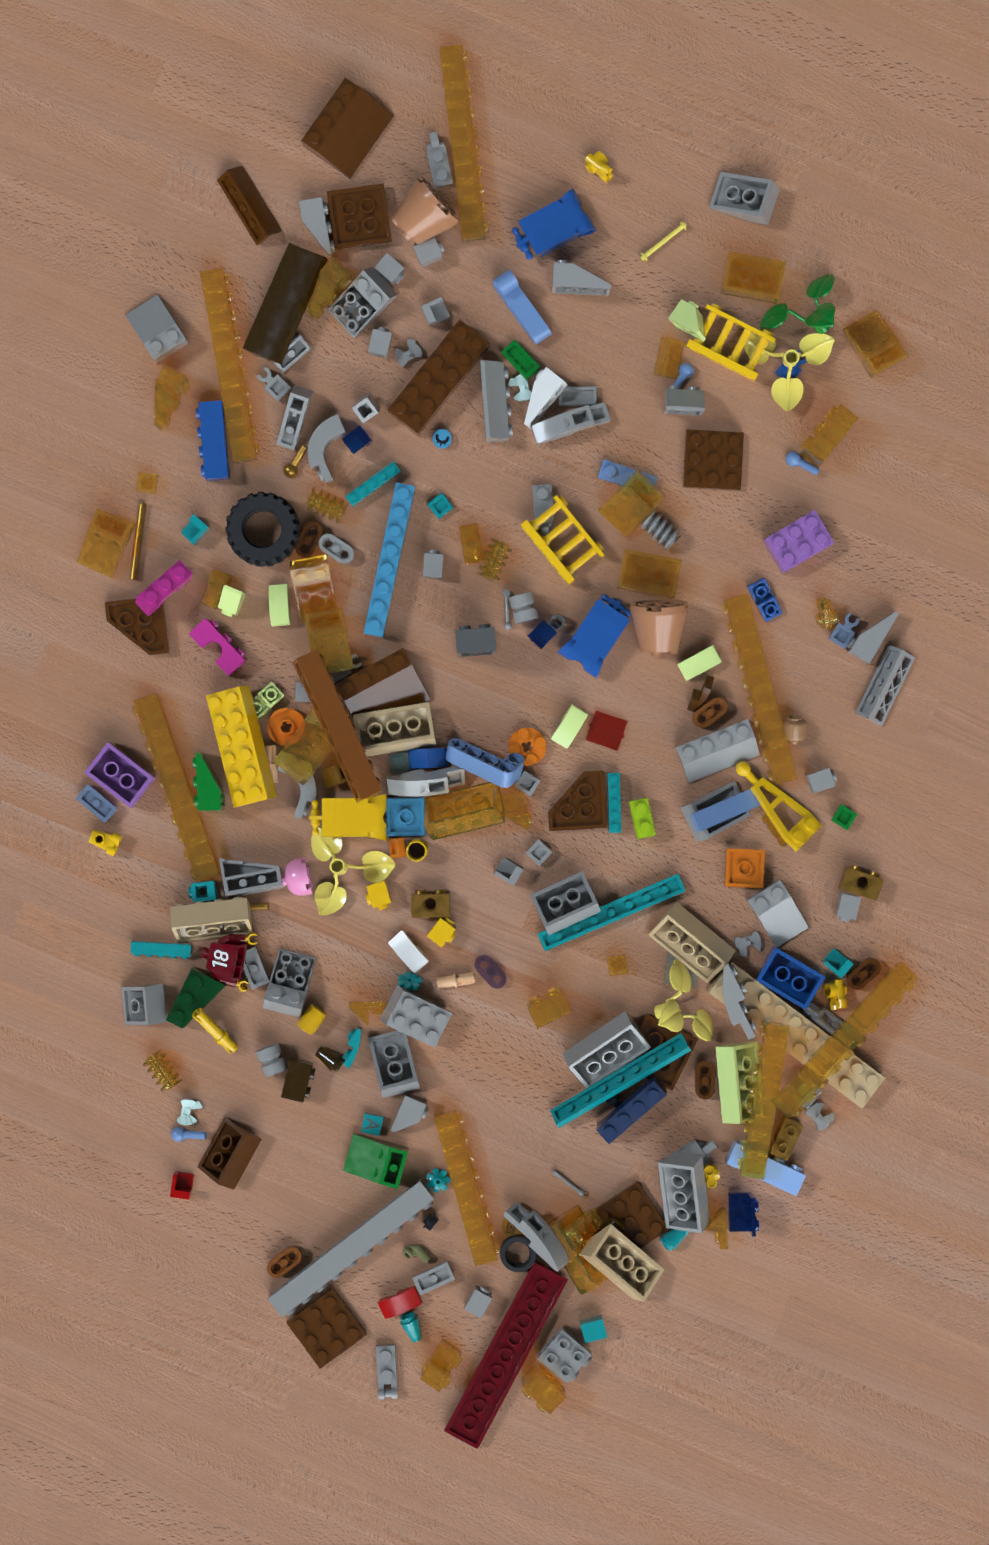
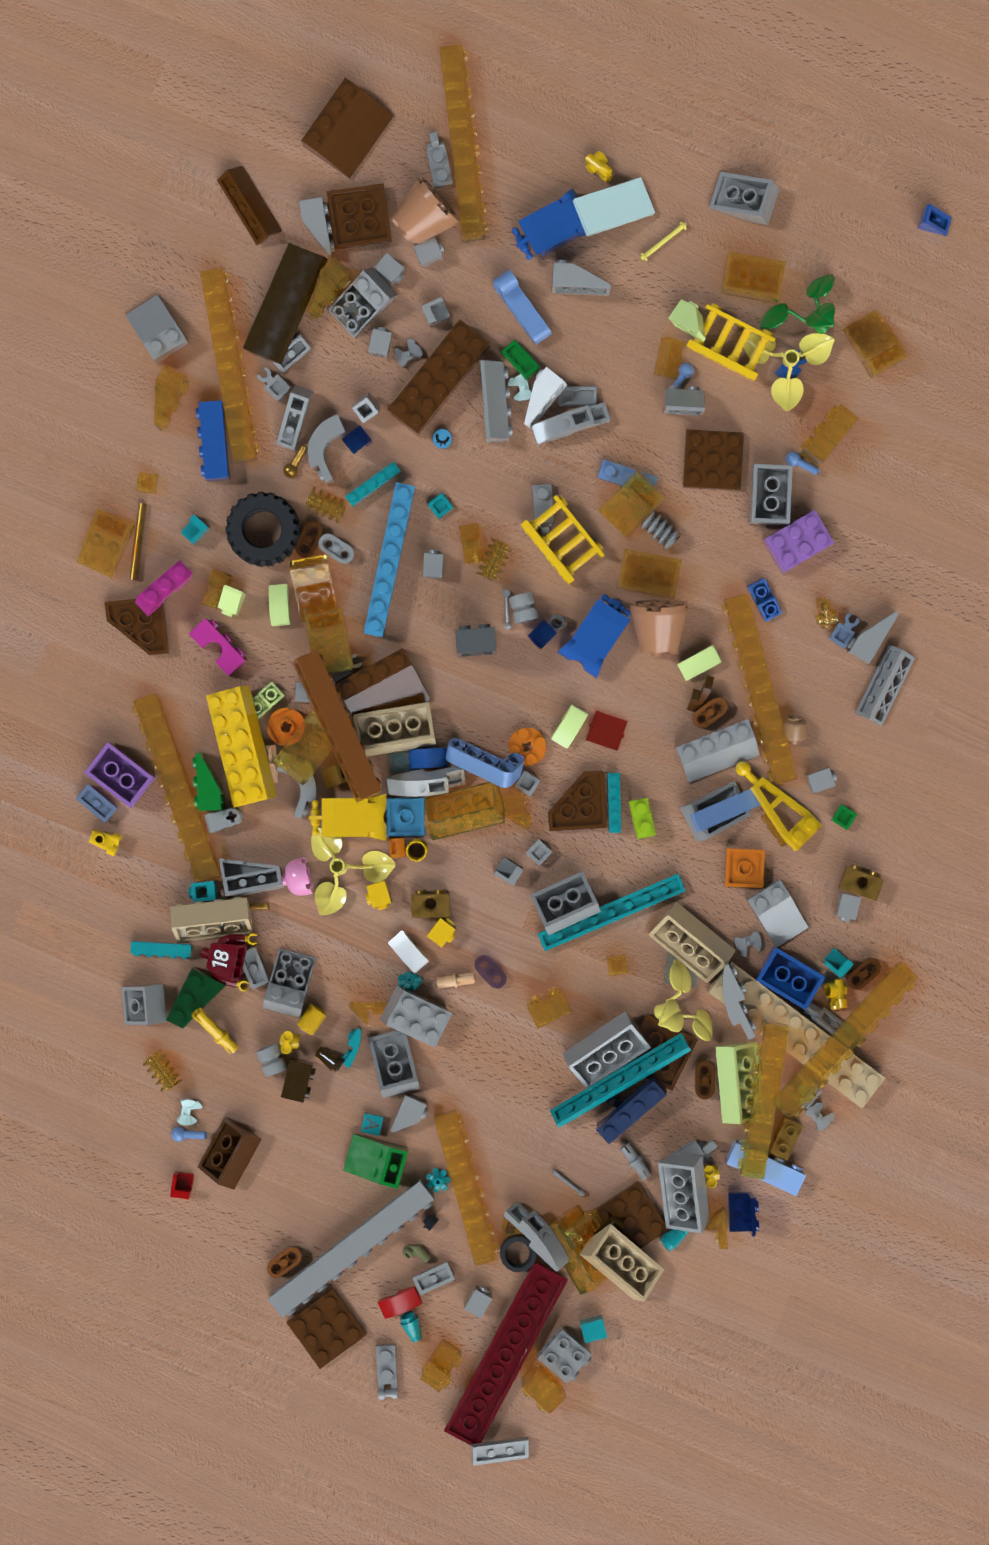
(220, 819): none -> light grey piece
(289, 1041): none -> yellow plate
(499, 1451): none -> light grey plate
(613, 206): none -> light aqua tile
(635, 1161): none -> light grey pin
(770, 494): none -> light grey brick
(934, 220): none -> blue slope

